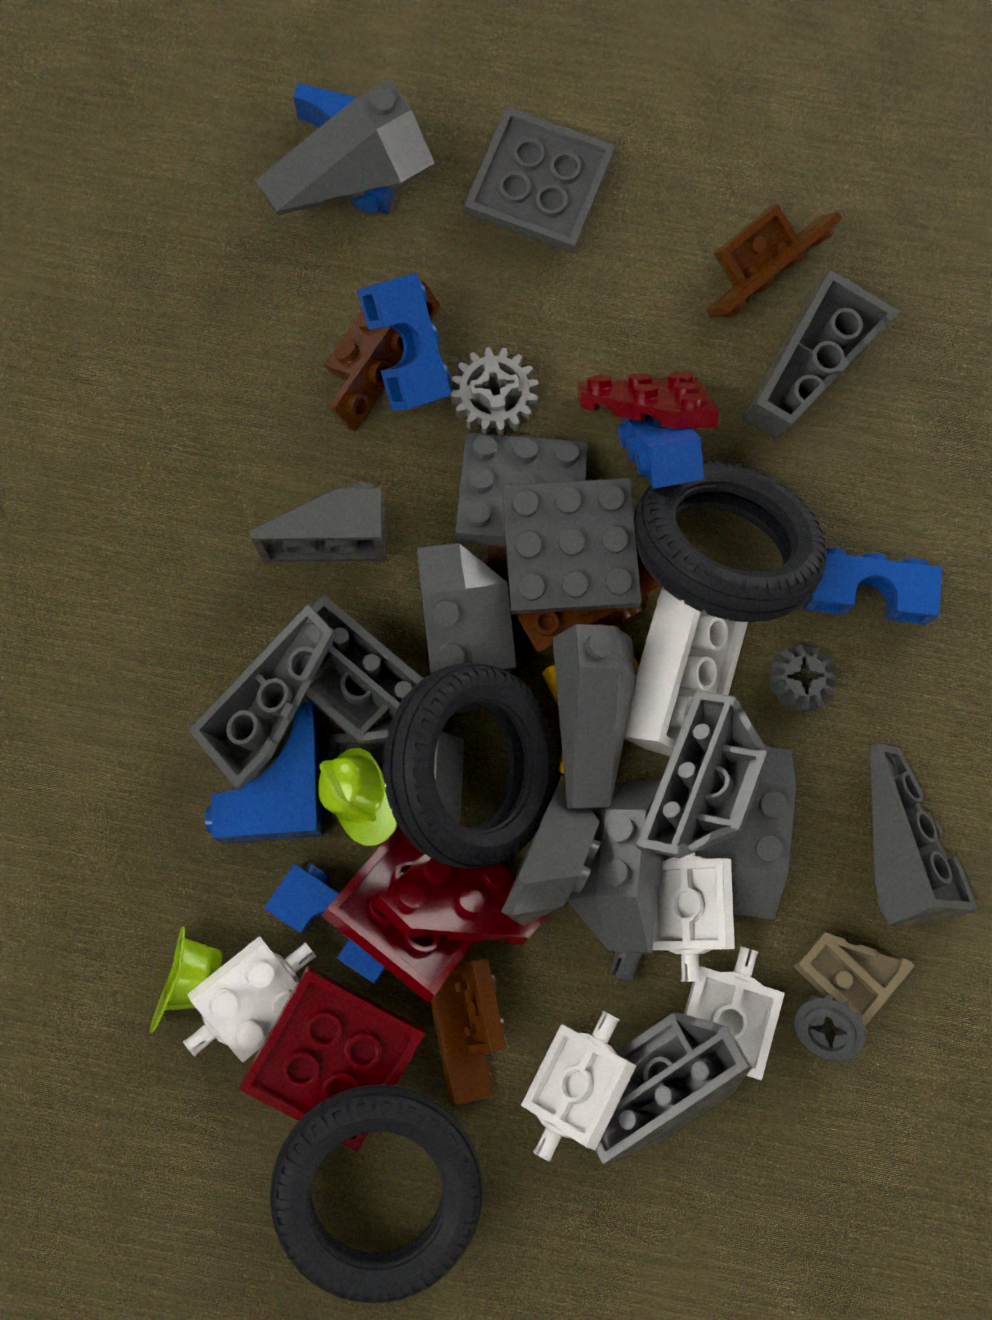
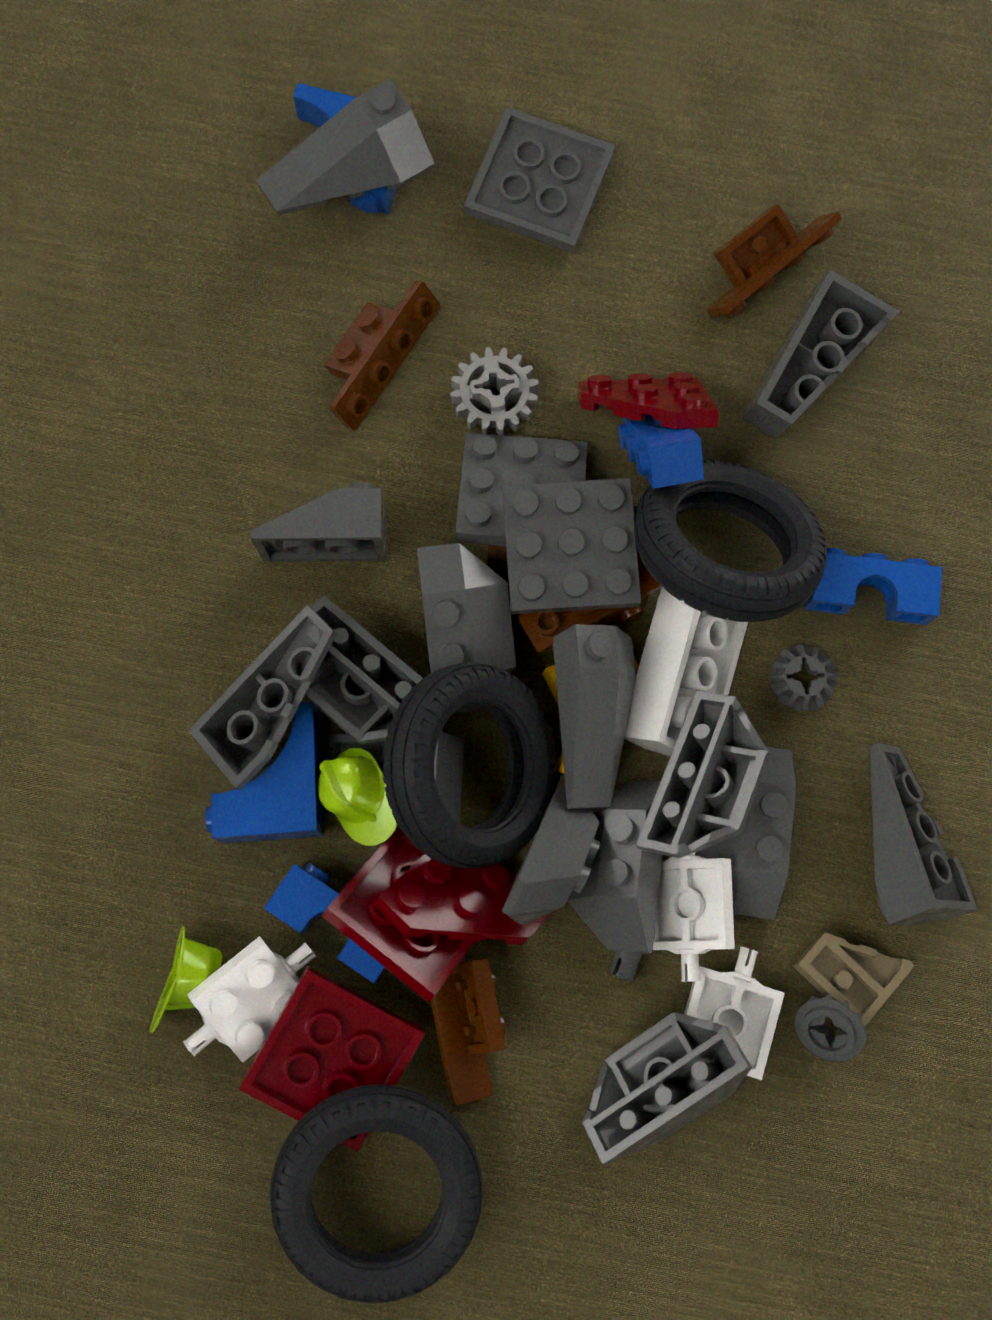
(420, 372): blue arch -> none
(578, 1086): white plate -> none

